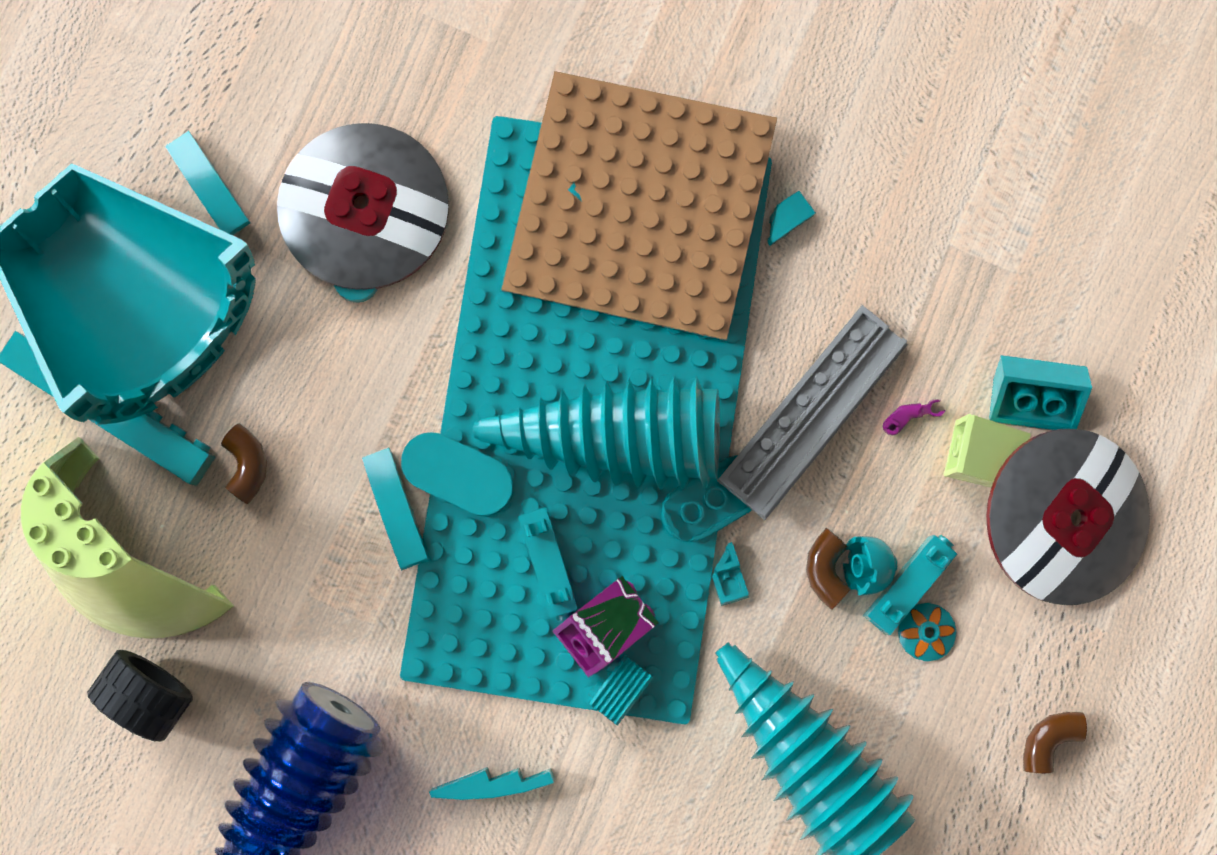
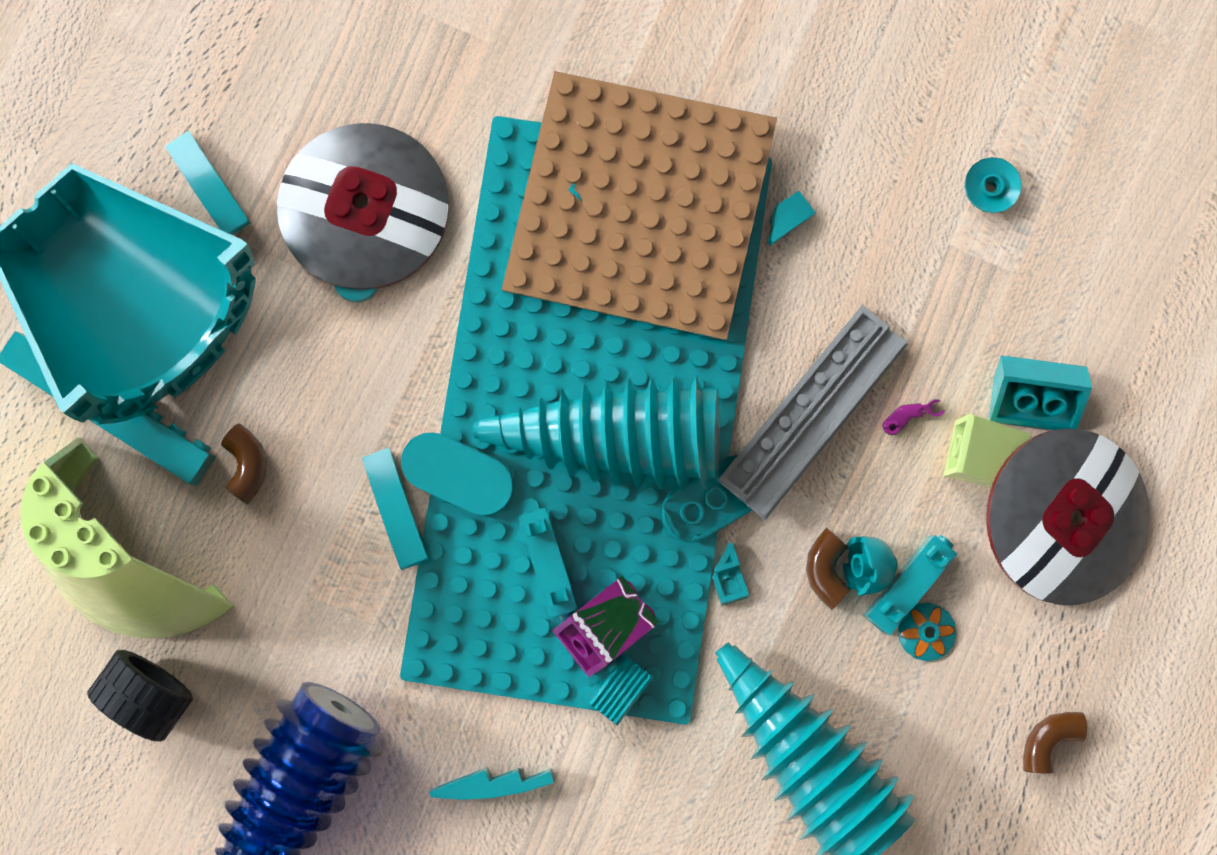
(999, 174): none -> teal dish

